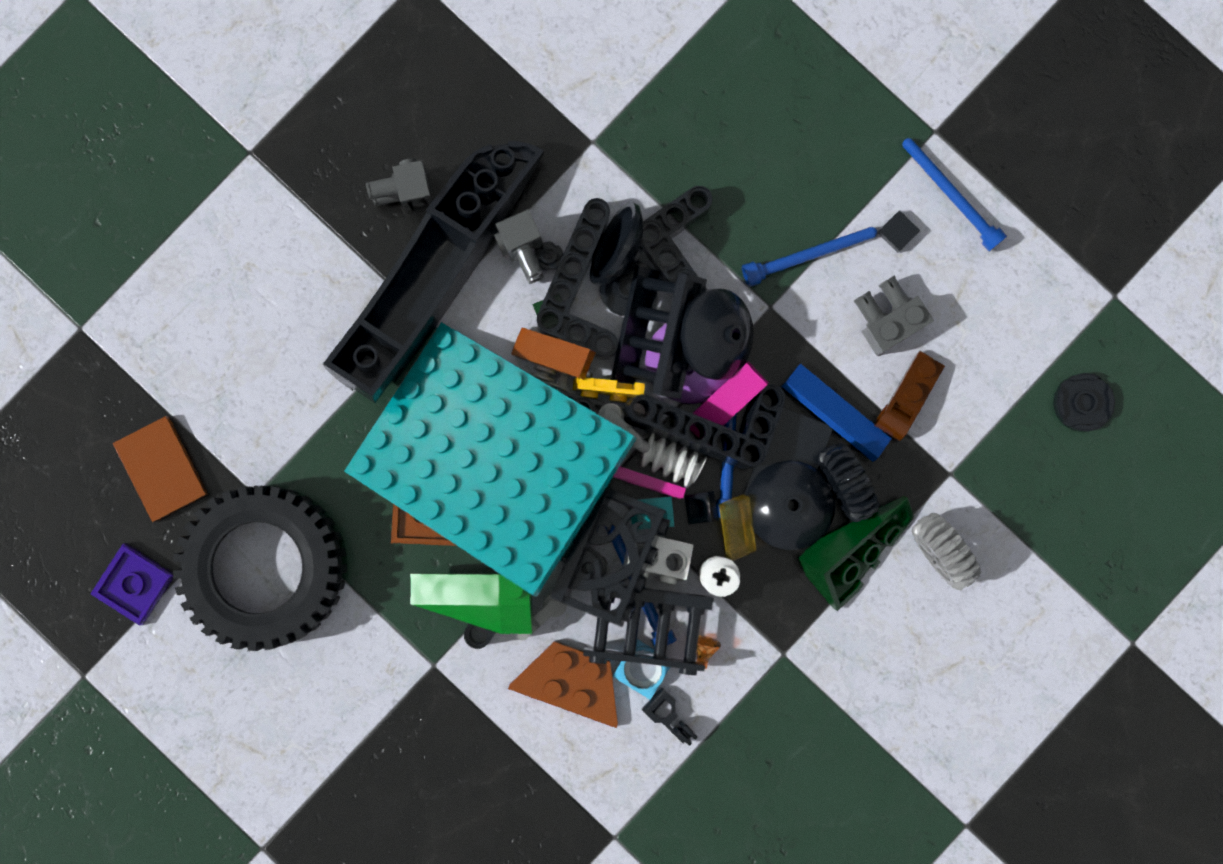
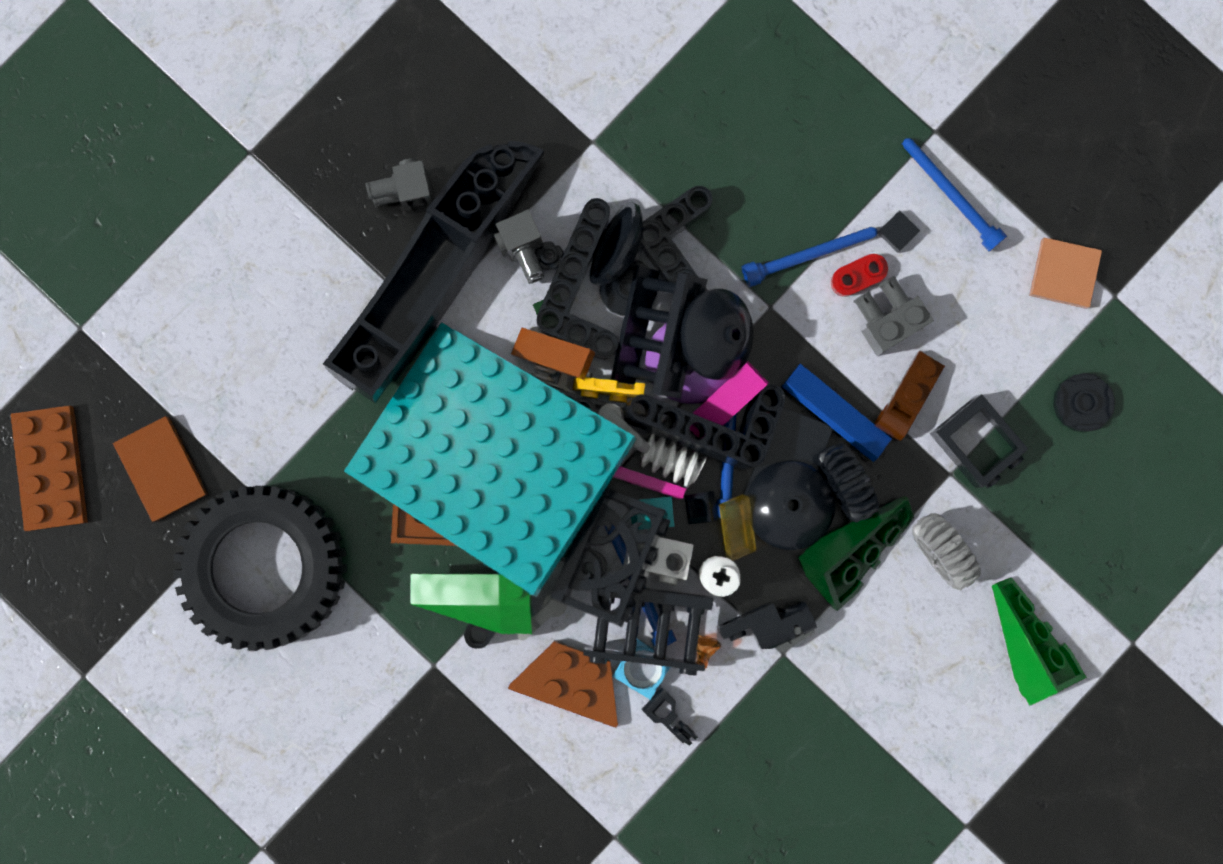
(48, 468): none -> dark orange plate
(132, 584): dark purple tile -> none
(772, 628): none -> black plate
(860, 274): none -> red plate
(957, 420): none -> black window
(1036, 657): none -> green wedge
(1065, 273): none -> nougat tile

